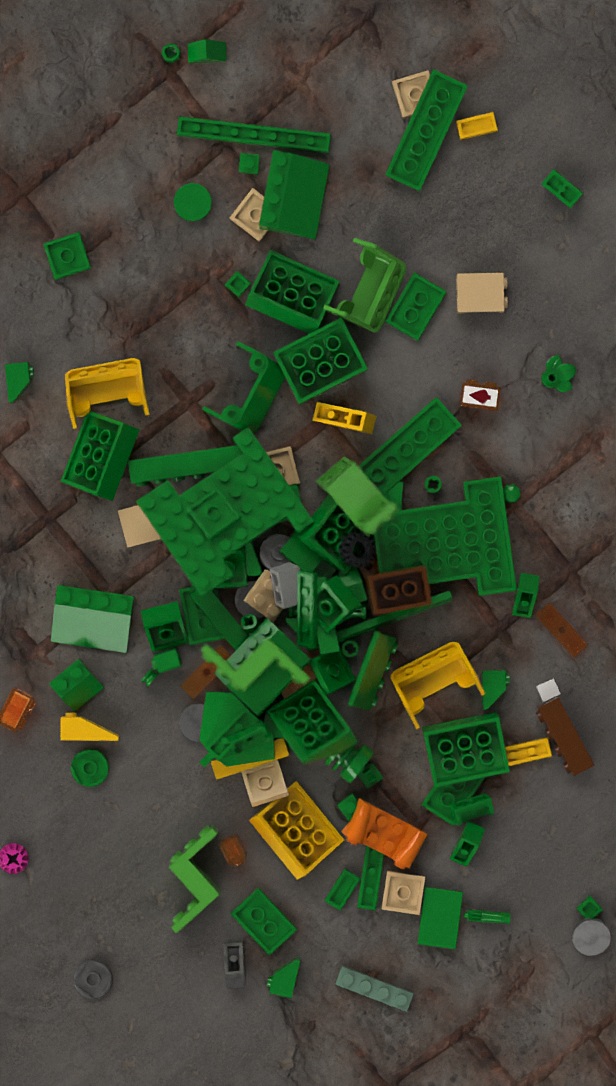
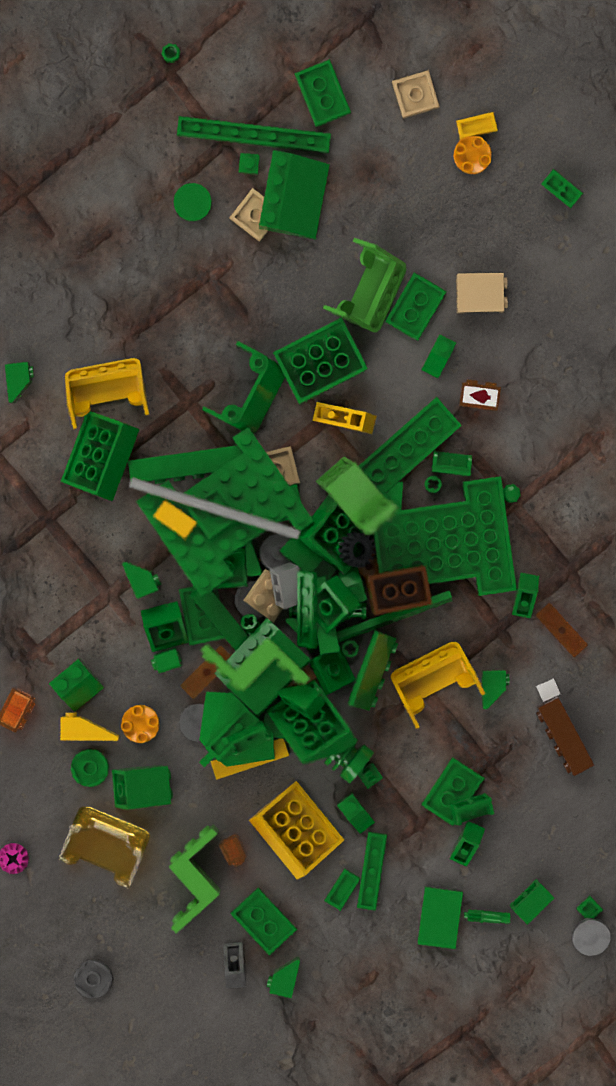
(67, 256): green tile -> none
(92, 618): green slope -> none
(105, 843): none -> clear yellow windscreen
(136, 526): tan tile -> none
(140, 723): none -> light orange dish
(141, 580): none -> green slope
(141, 787): none -> green slope
(149, 677): green bush -> none
(175, 519): none -> yellow tile
(207, 51): green slope -> none
(214, 508): none -> light grey piece
(238, 284): green tile -> none
(265, 783): tan plate -> none
(292, 292): green slope -> none
(303, 699): none -> green slope
(322, 93): none -> green tile
(374, 988): sand green plate -> none
(384, 834): orange piece -> none
(403, 892): tan plate -> none
(426, 130): green plate -> none
(438, 356): none -> green slope
(451, 463): none -> green hinge
(465, 749): green slope -> none
(472, 154): none -> light orange dish
(528, 751): yellow tile -> none
(531, 901): none -> green hinge
(561, 373): green plate -> none

